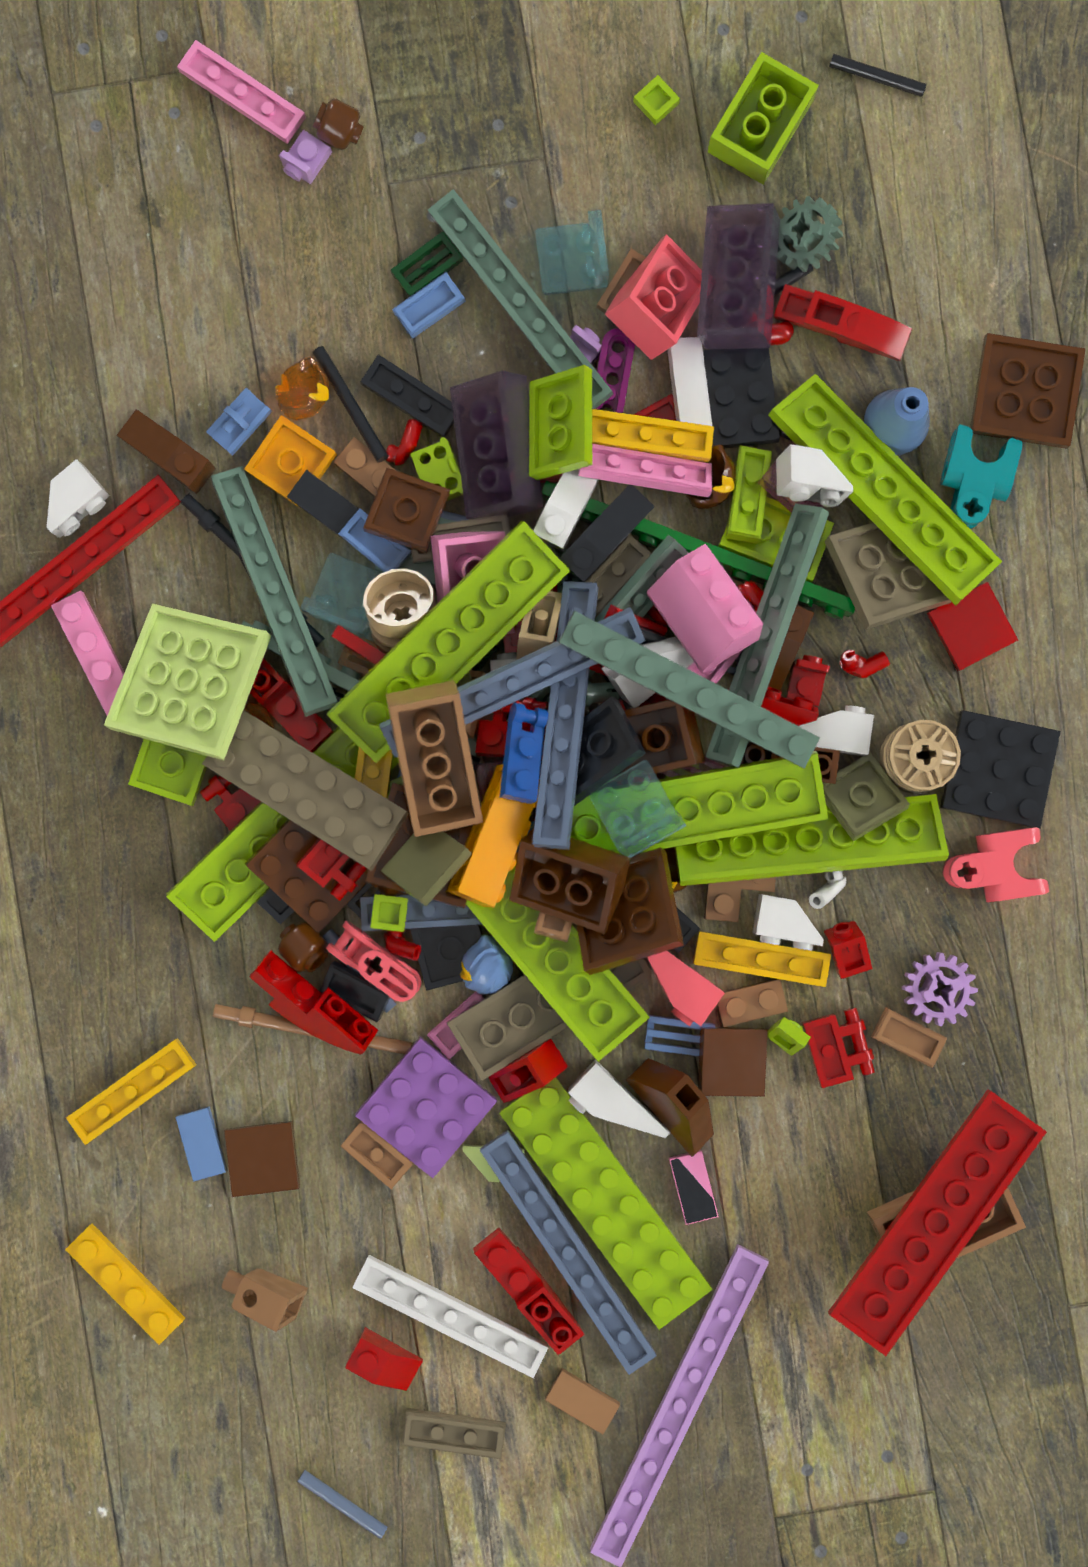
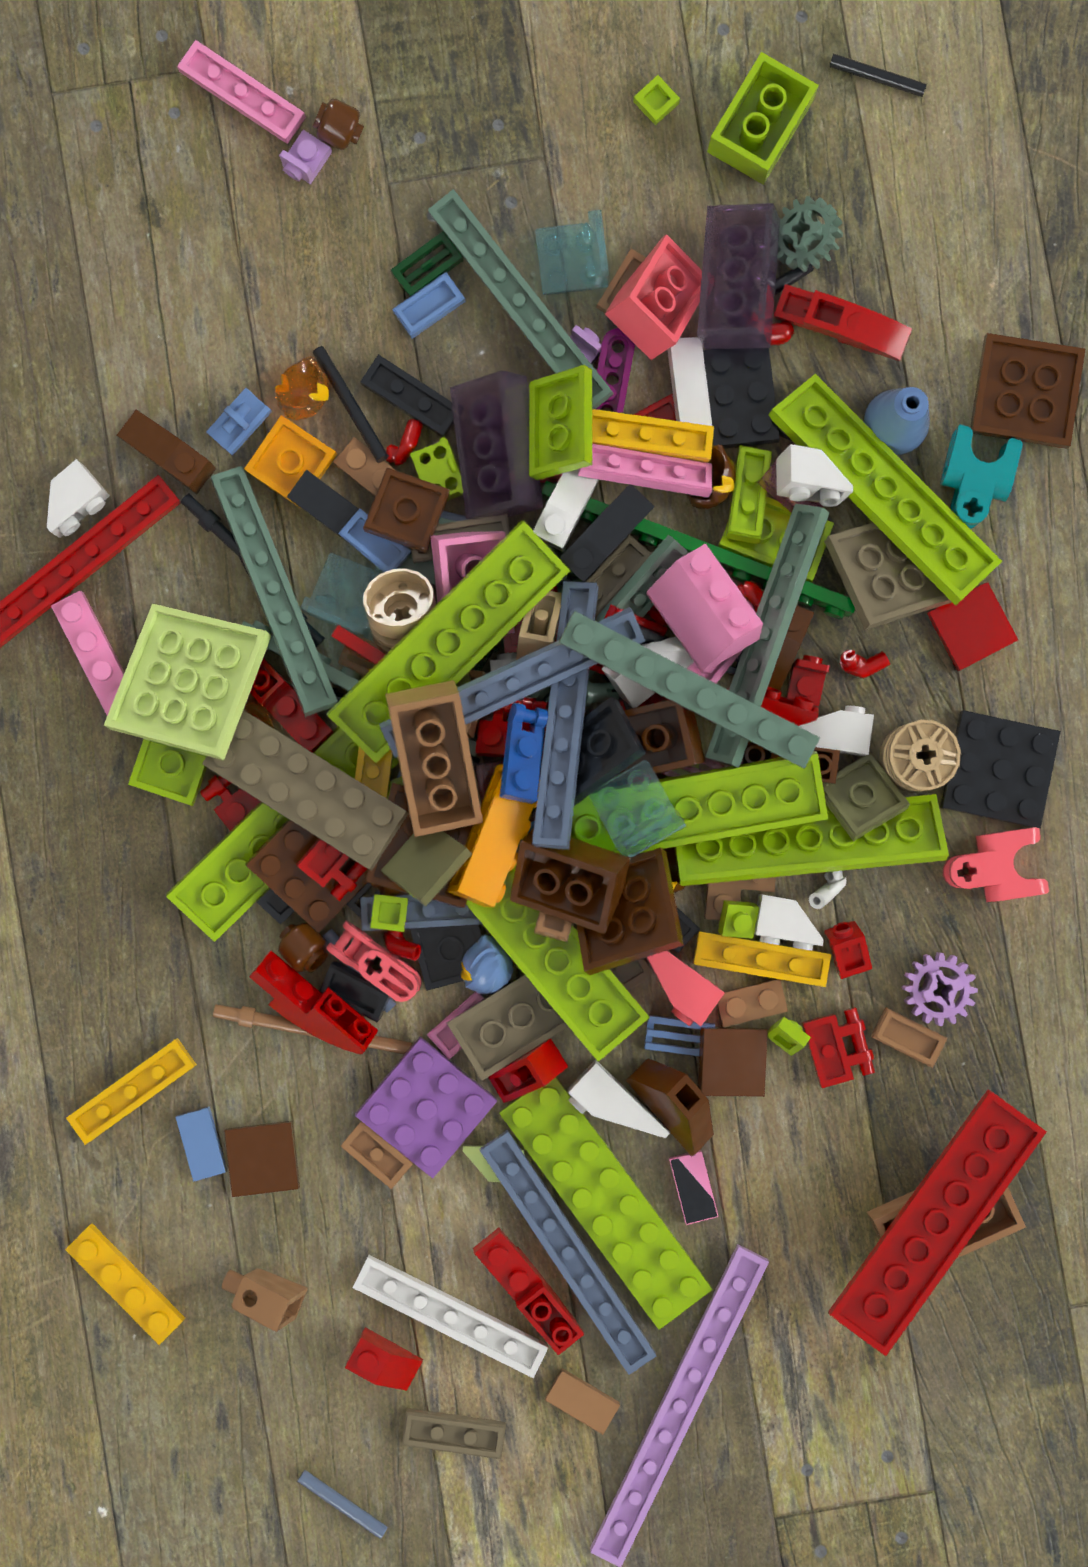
(738, 919): none -> lime plate

